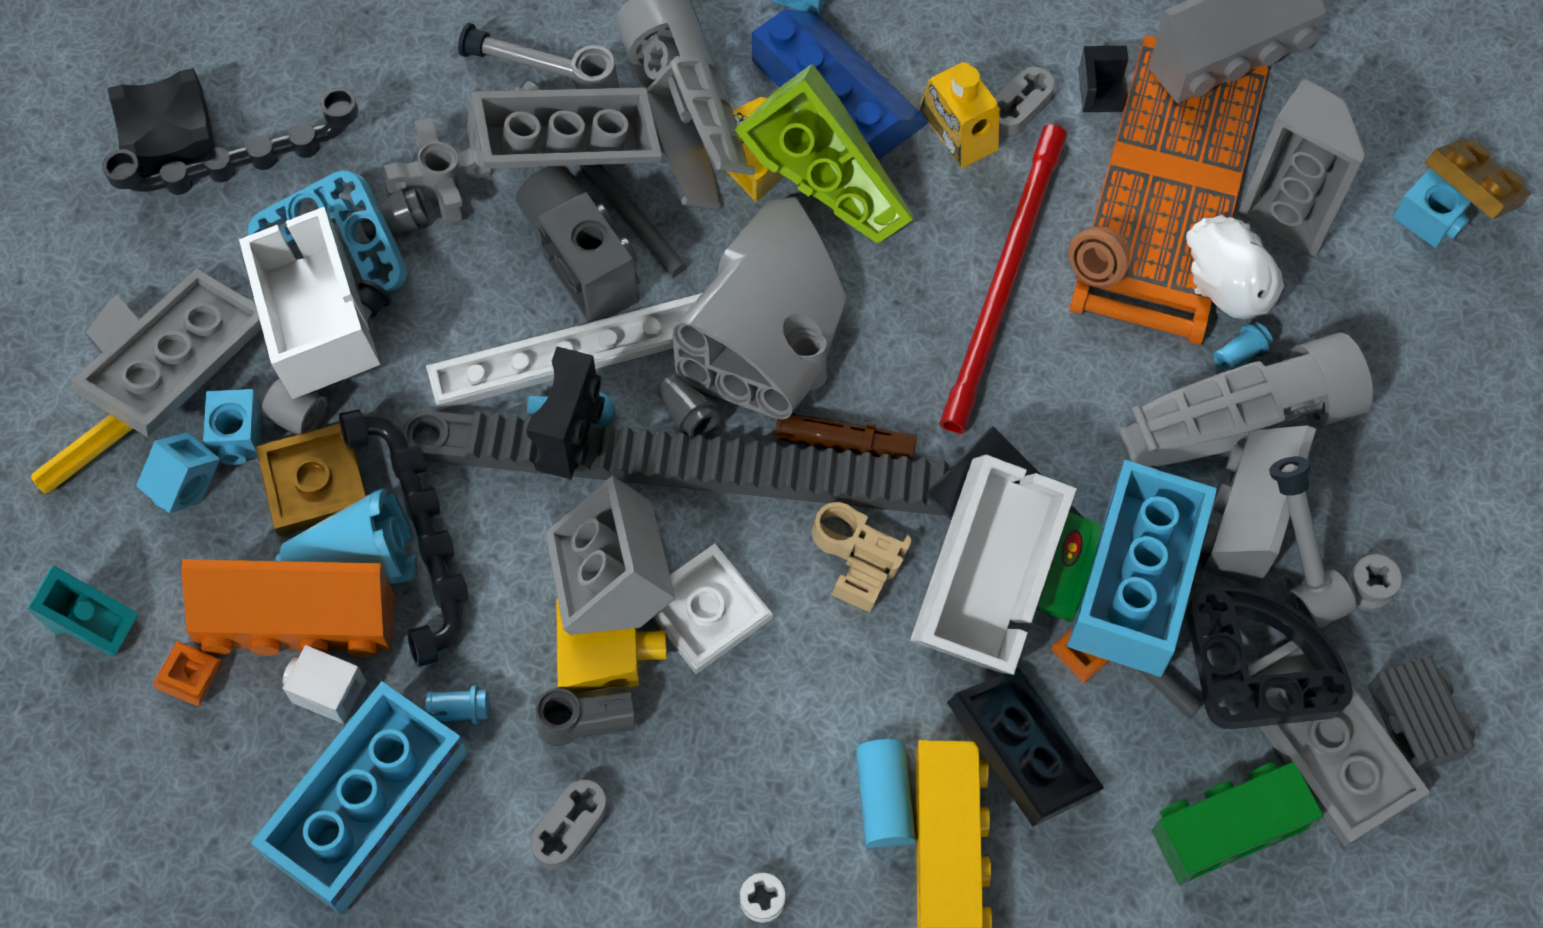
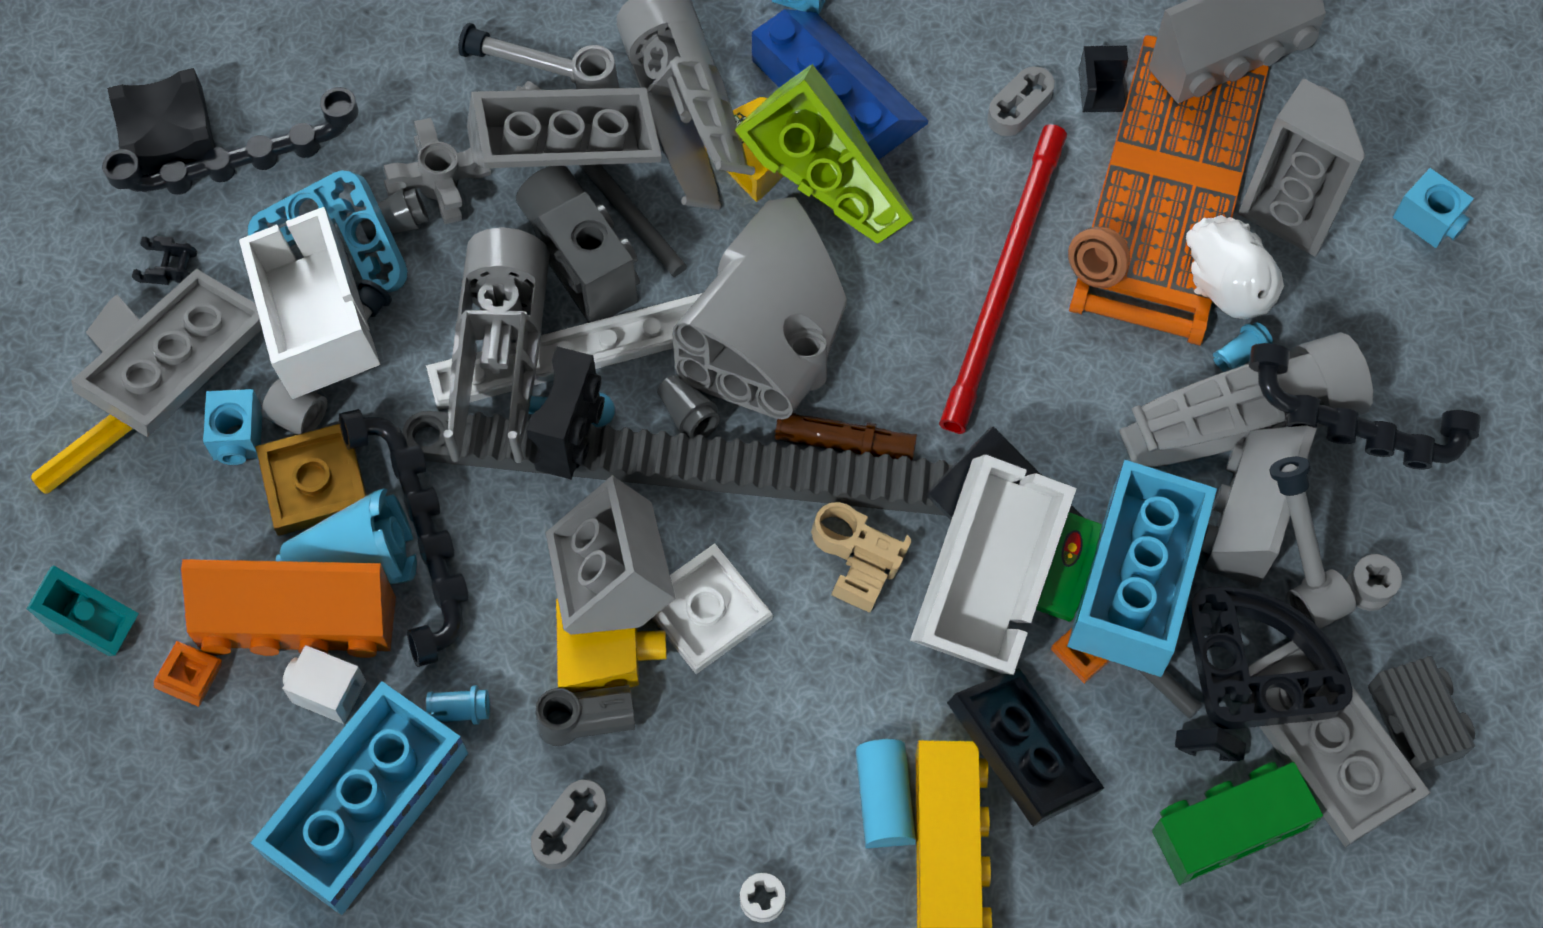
(164, 274): none -> black piece
(177, 472): medium azure brick -> none
(505, 279): none -> light grey piece
(961, 105): yellow torso -> none
(1211, 739): none -> black tile
(1345, 423): none -> black bar
(1478, 178): pearl gold plate -> none

